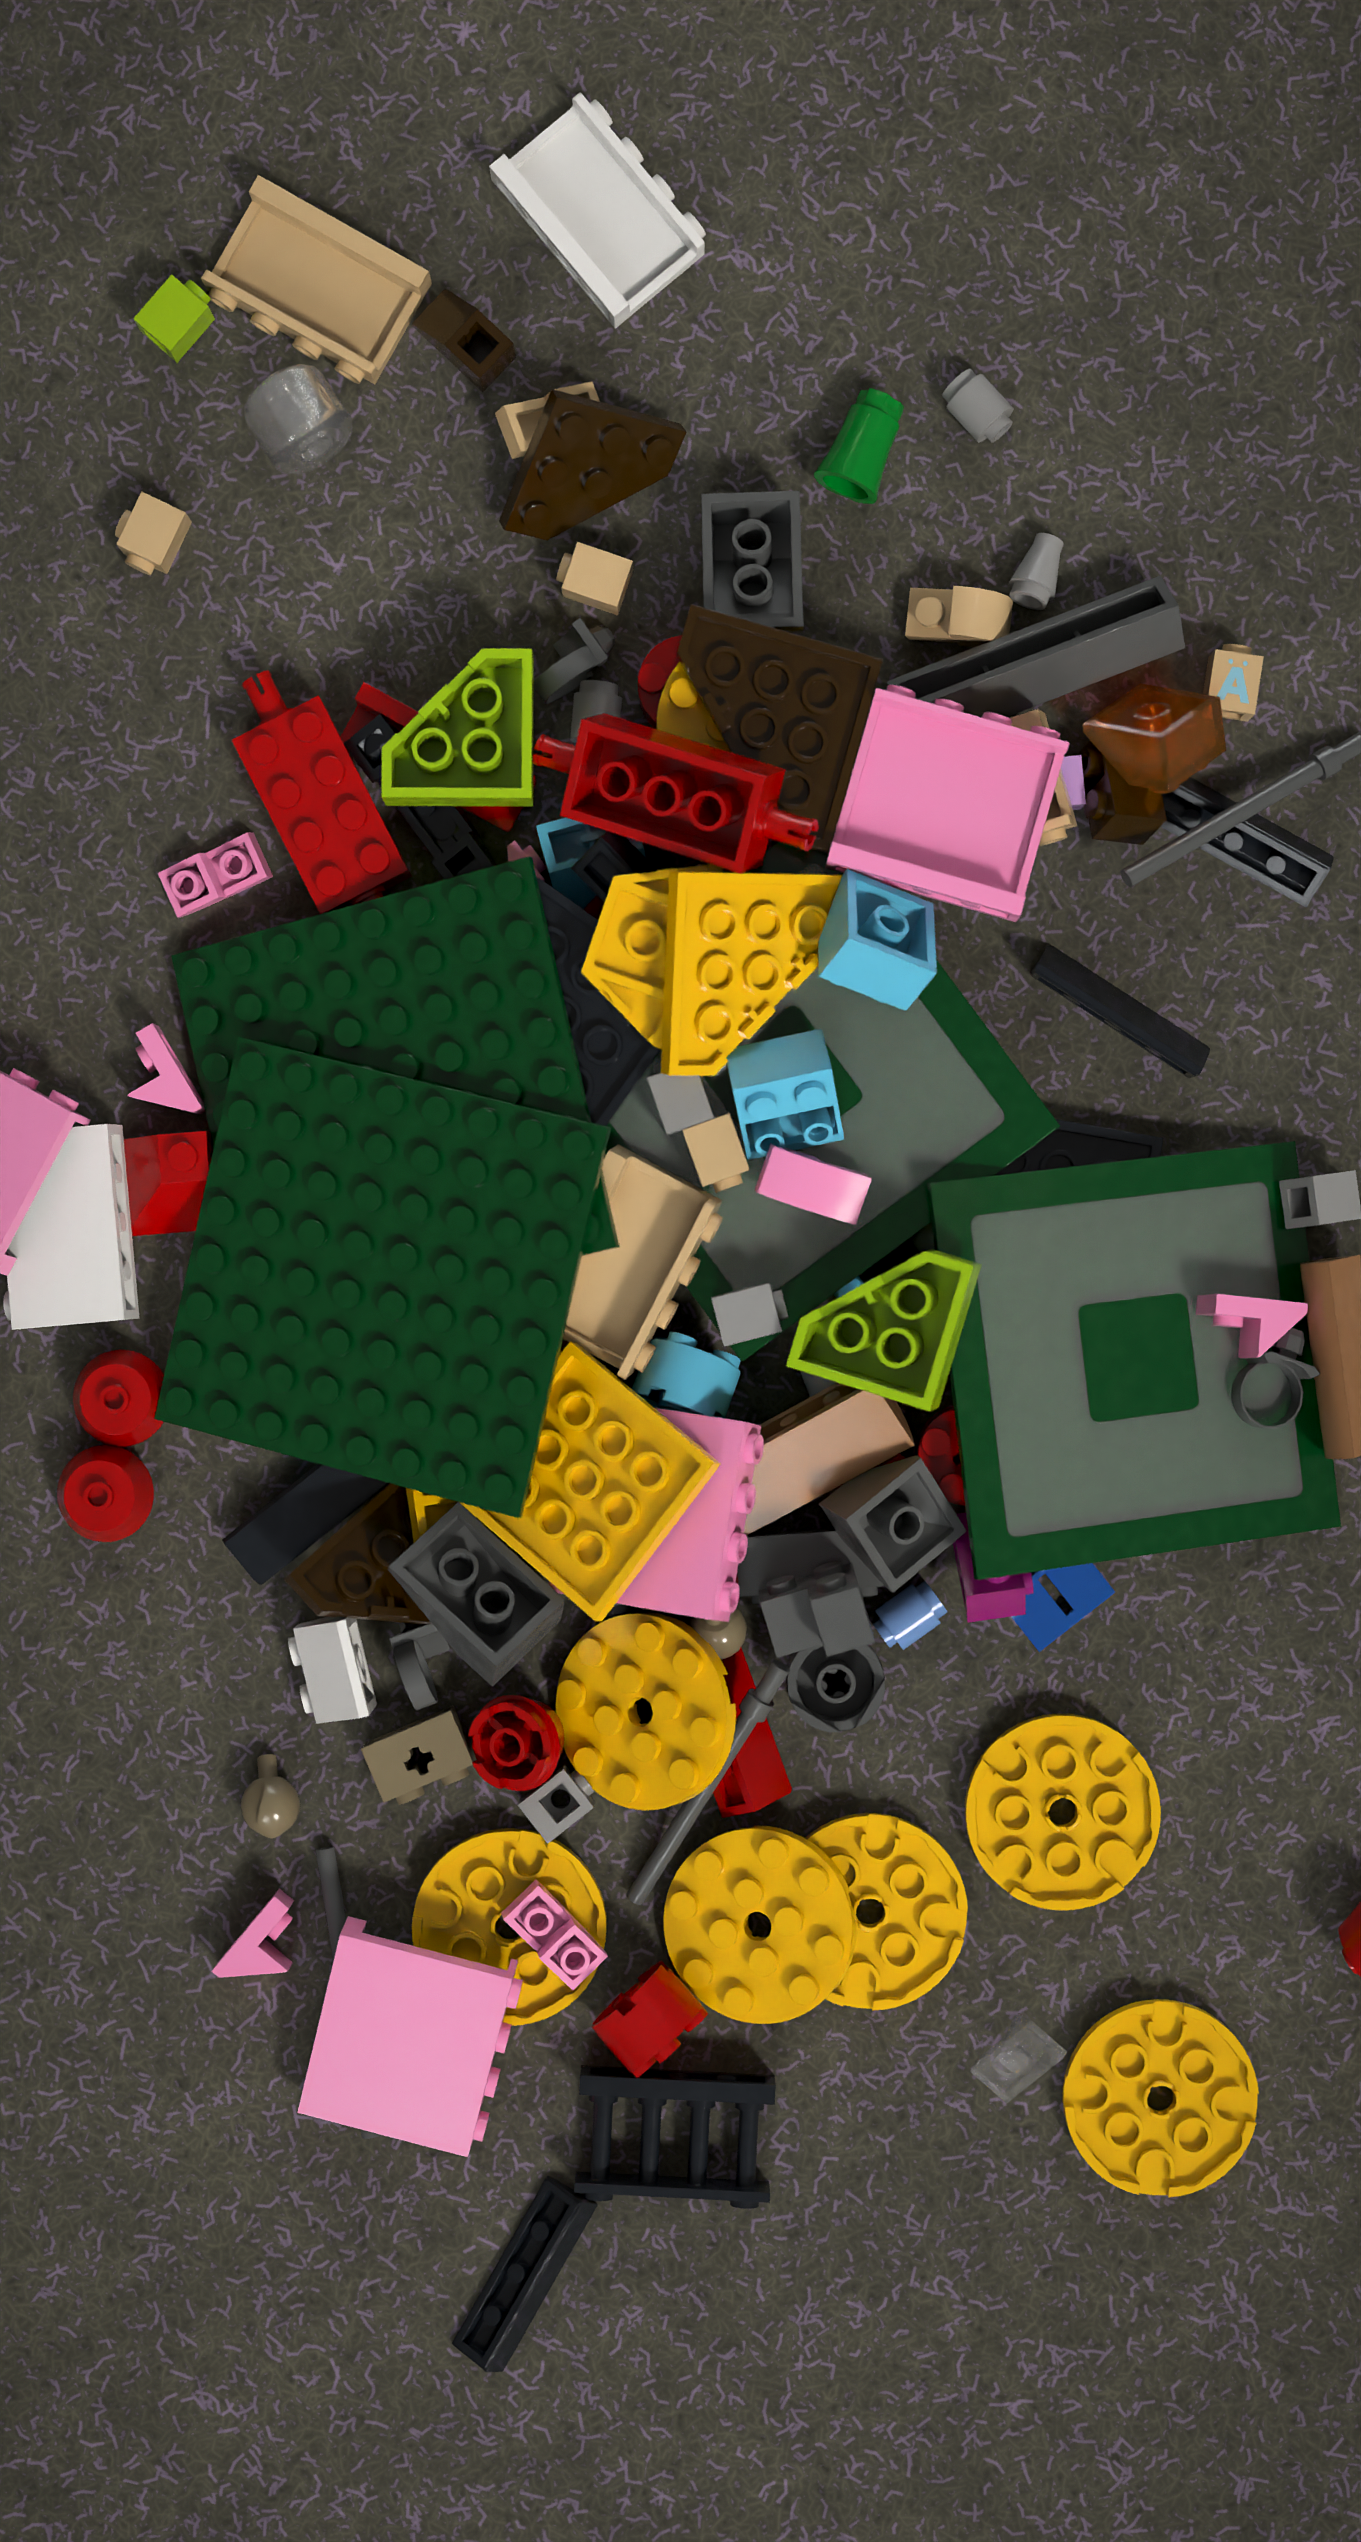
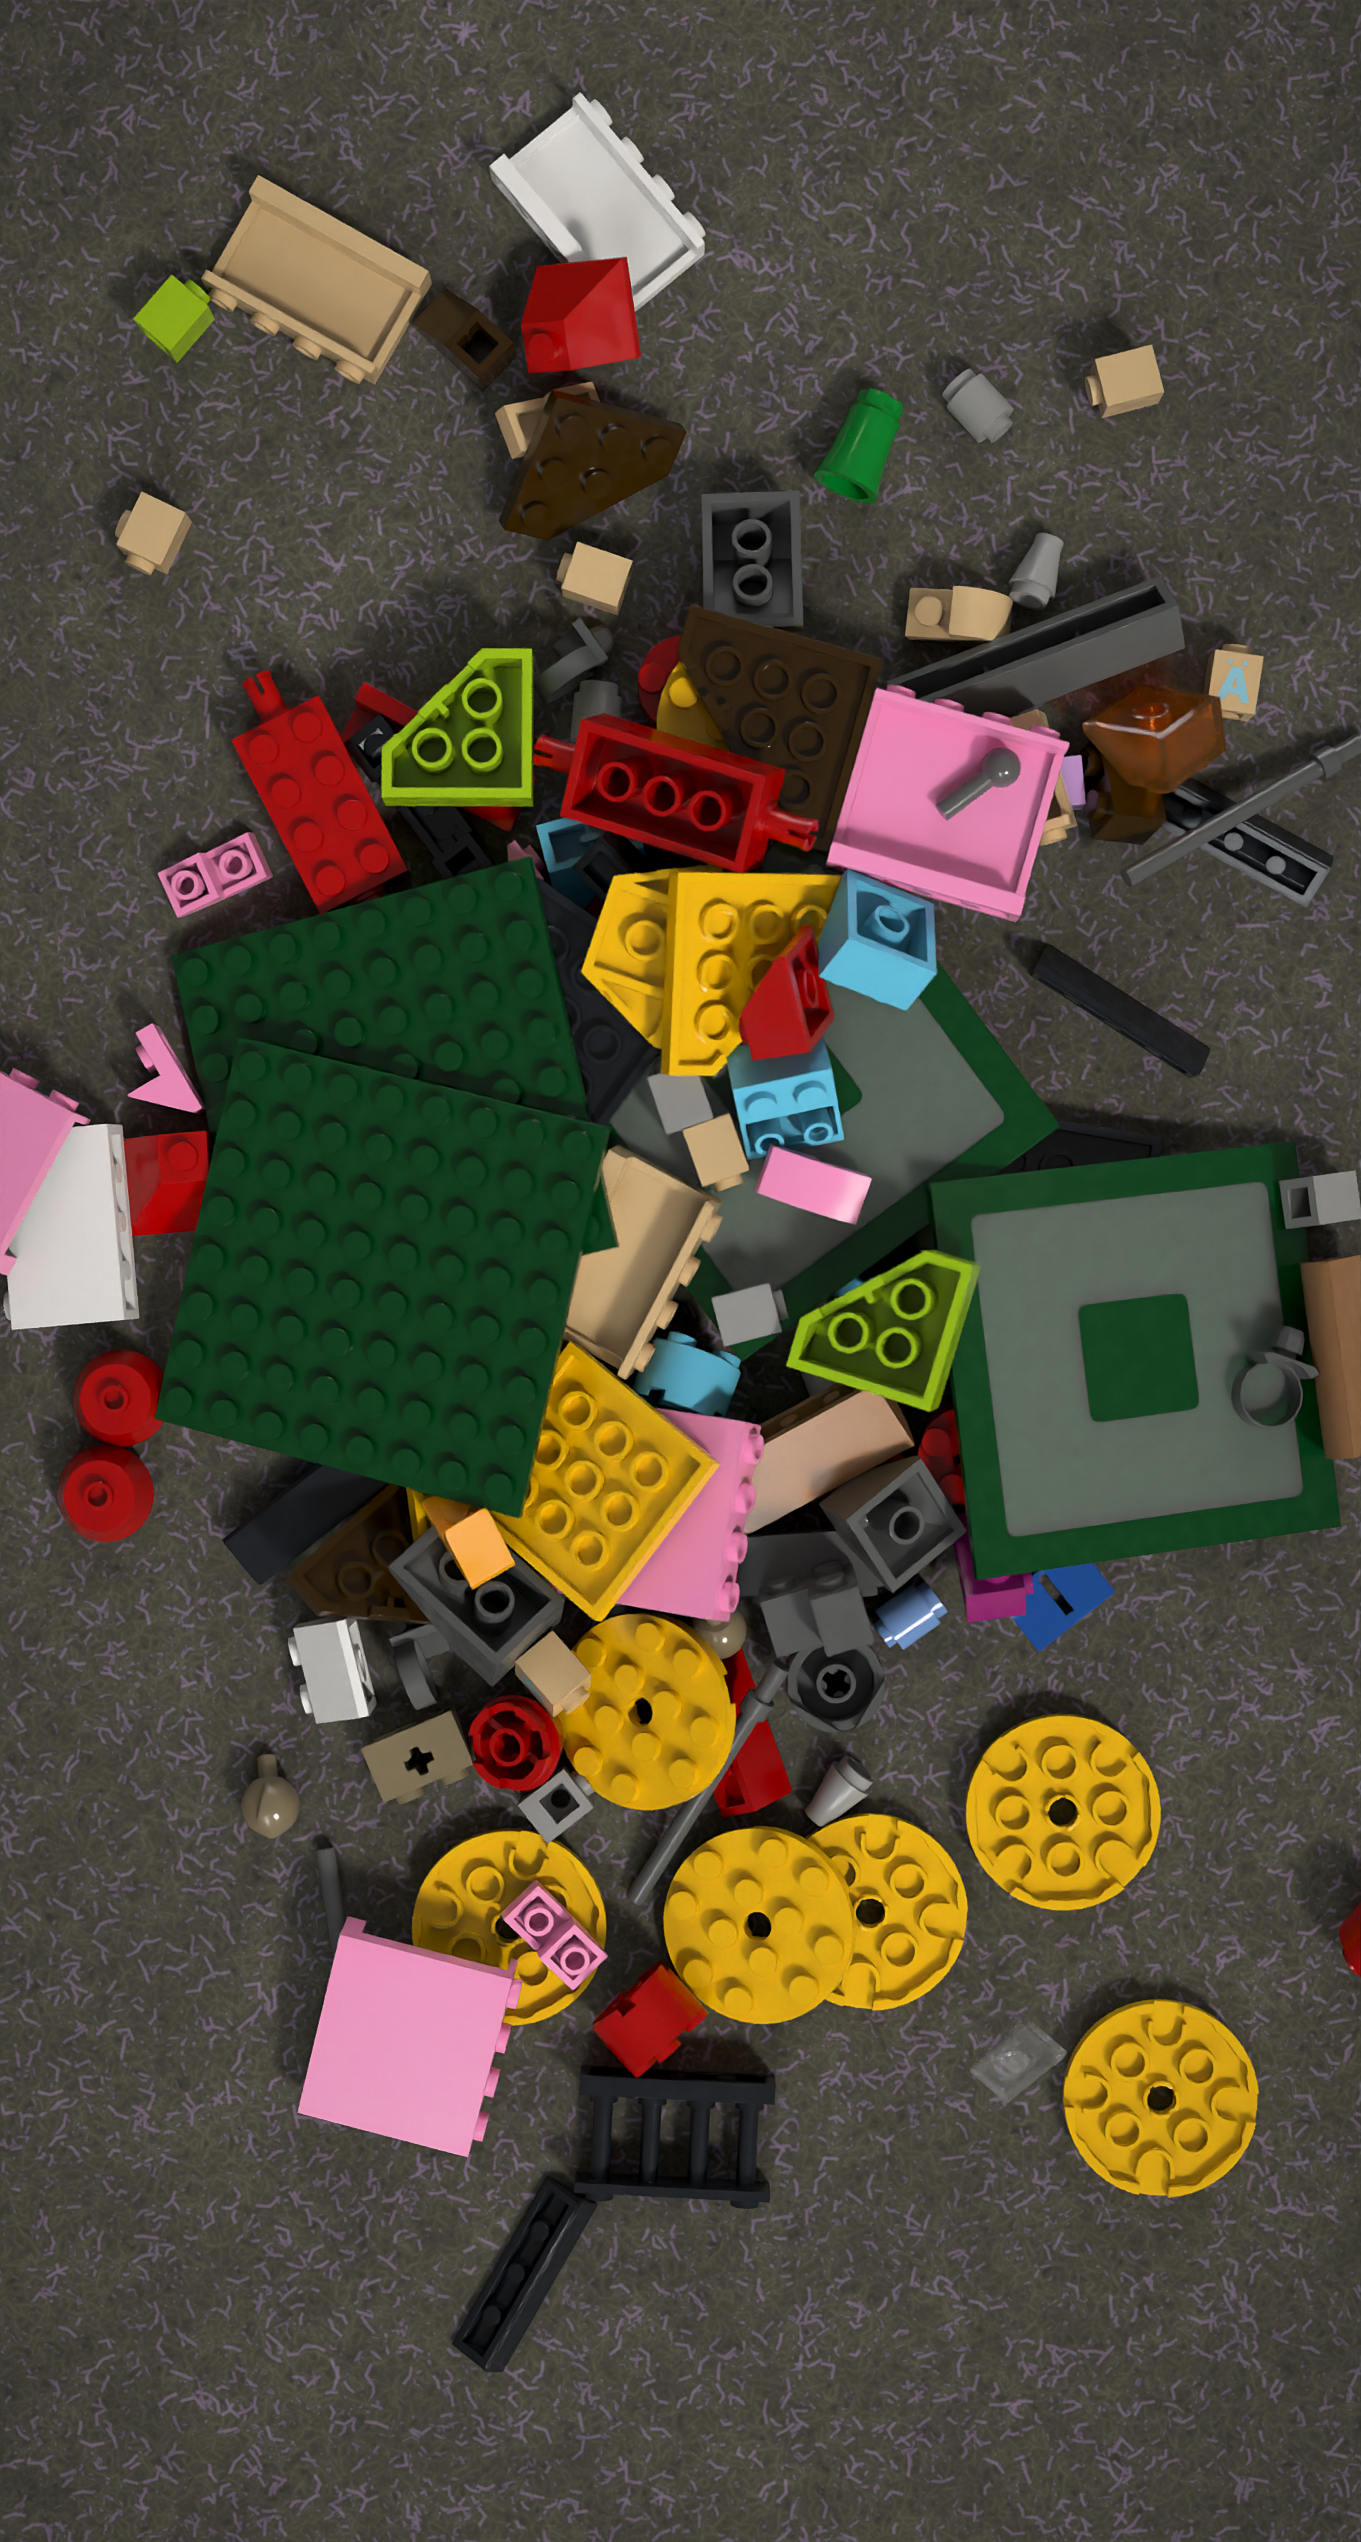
(253, 1953): bright pink slope -> none
(298, 419): clear head -> none
(469, 1538): none -> light orange slope
(554, 1675): none -> tan brick
(580, 316): none -> red slope
(789, 1004): none -> red slope
(840, 1790): none -> light grey cone
(998, 769): none -> dark grey bar
(1124, 381): none -> tan brick
(1259, 1319): bright pink slope -> none

